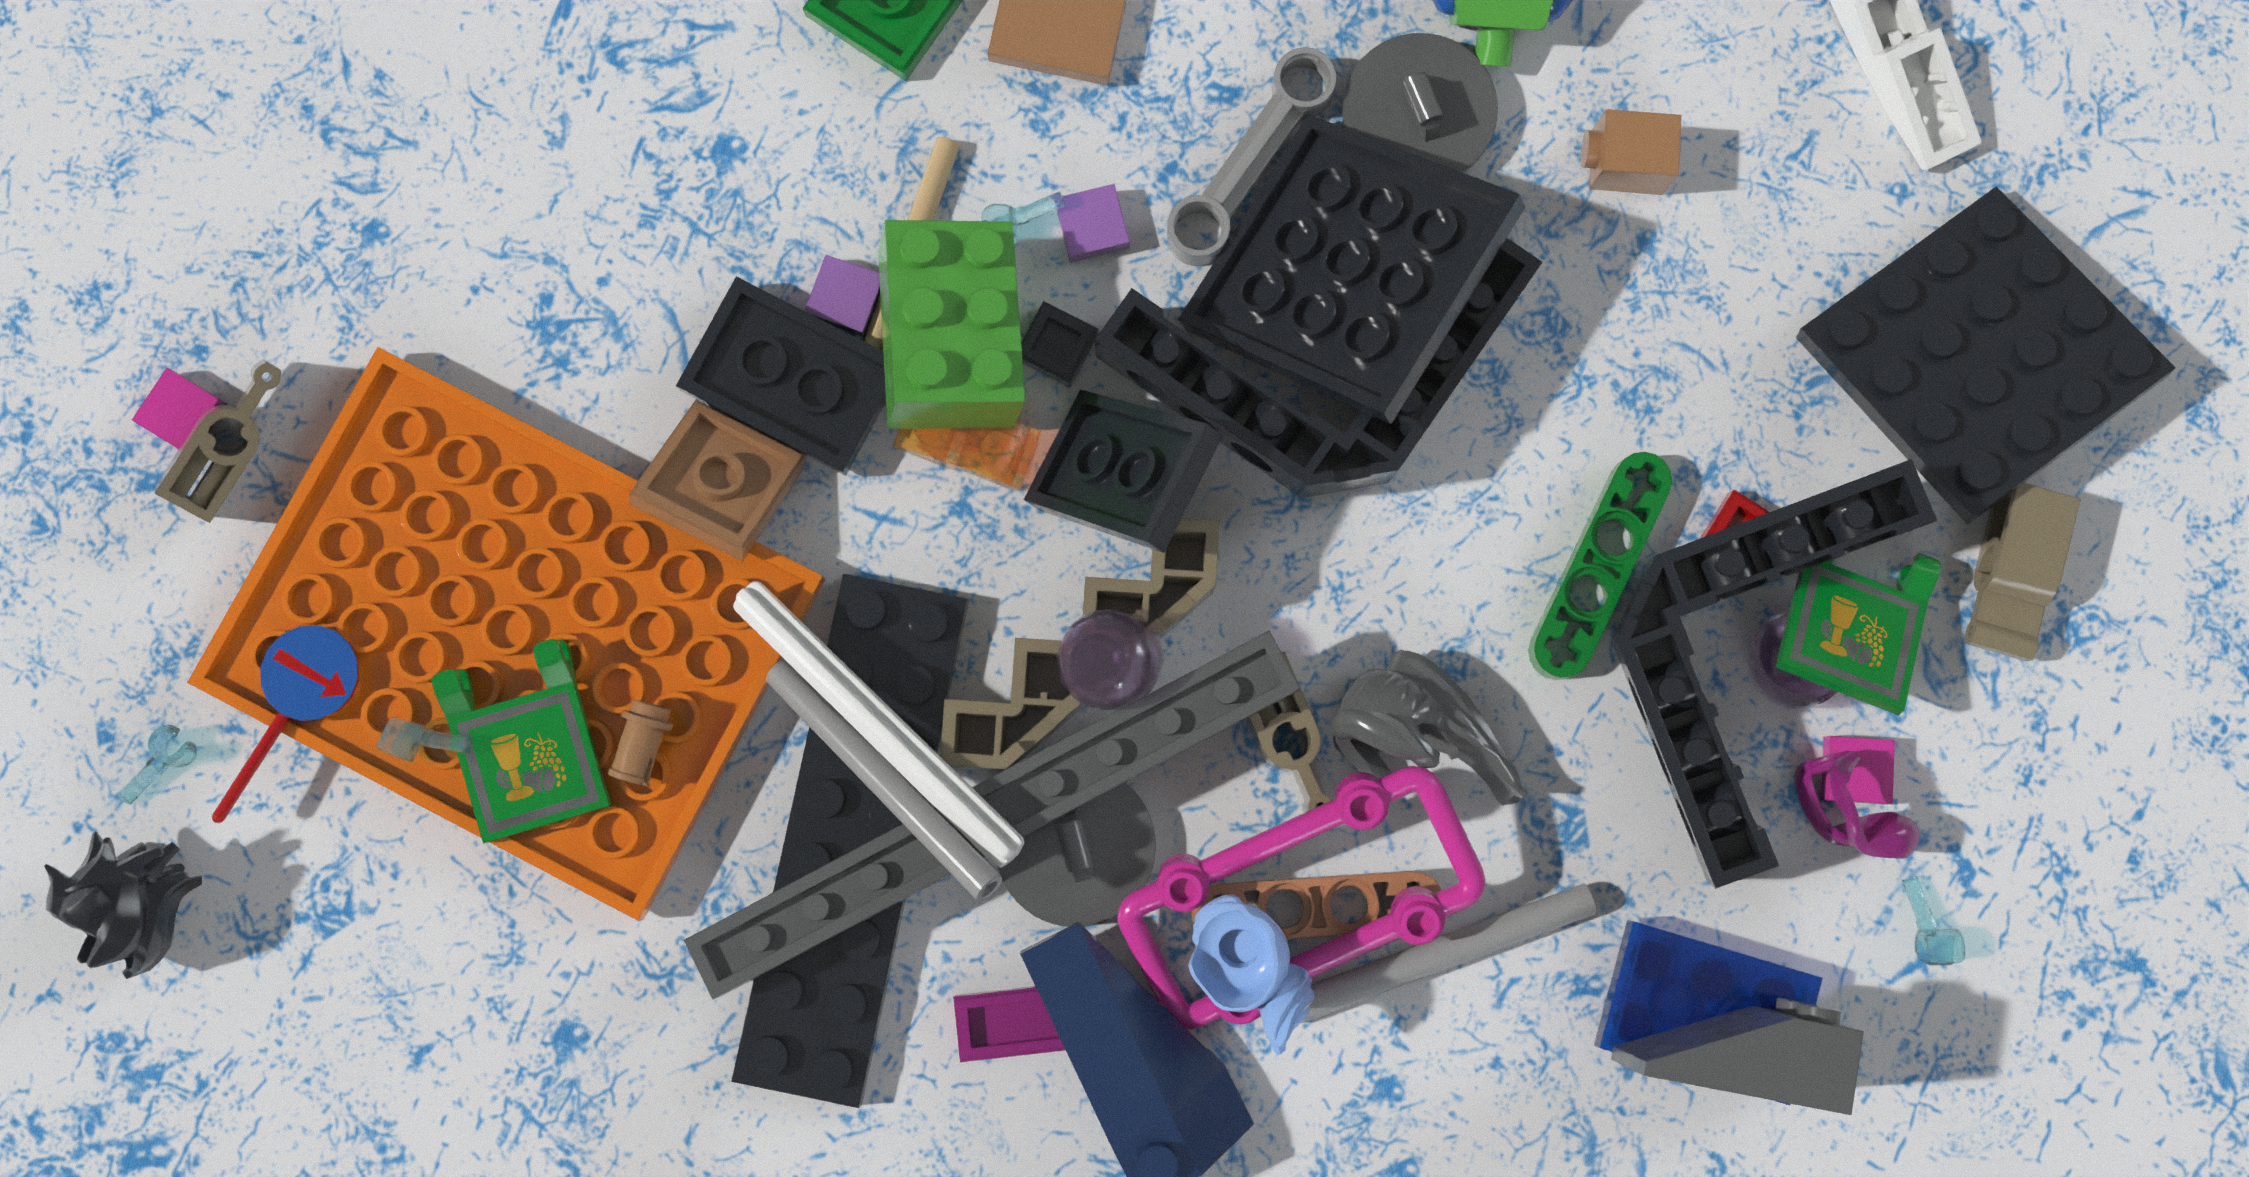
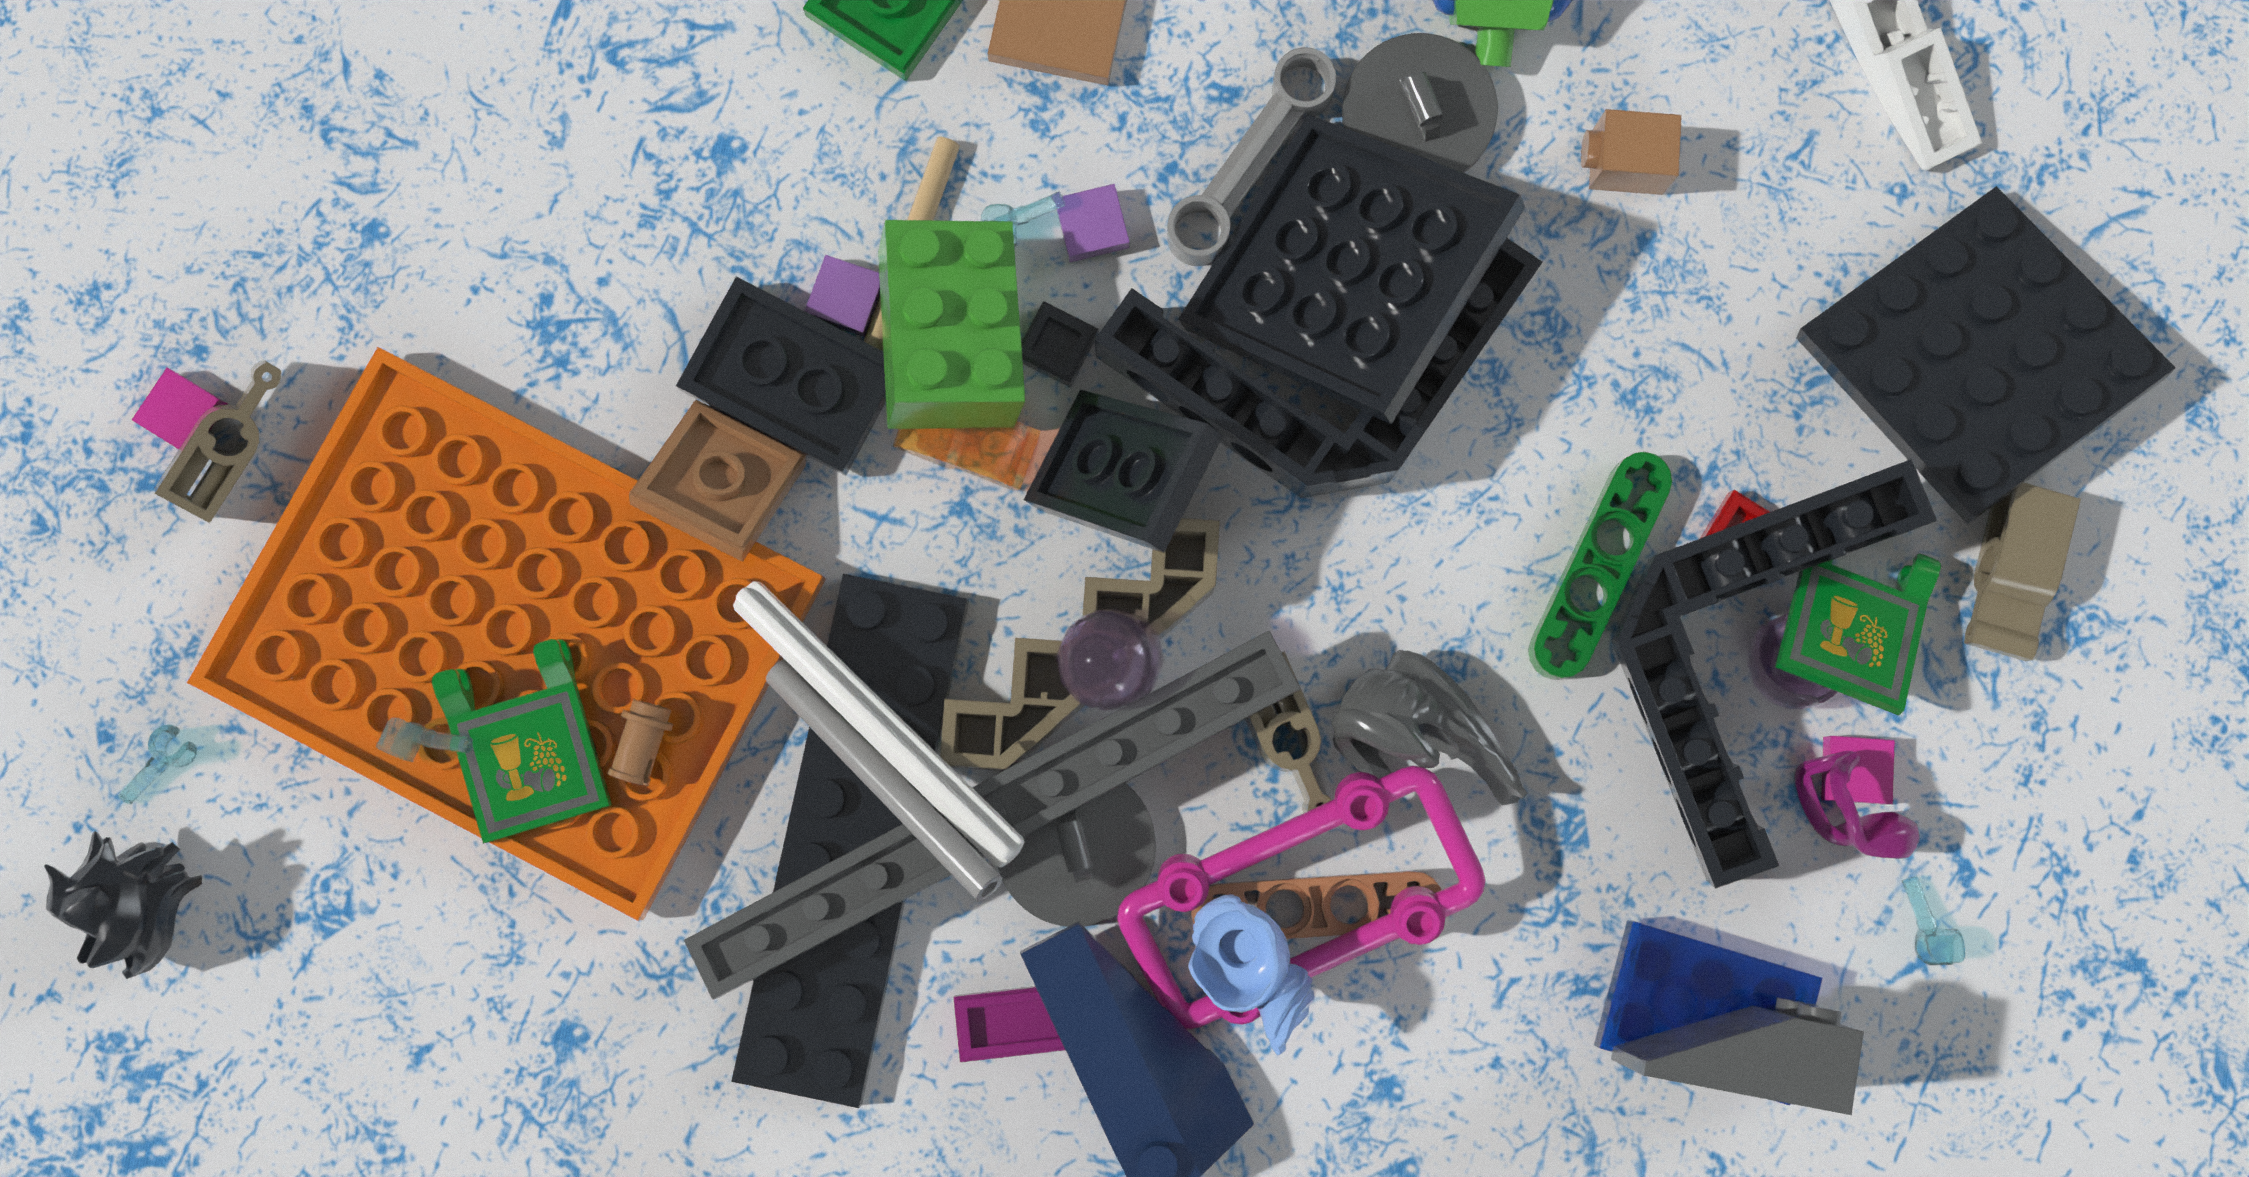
(305, 678): blue piece -> none
(1451, 950): light grey piece -> none

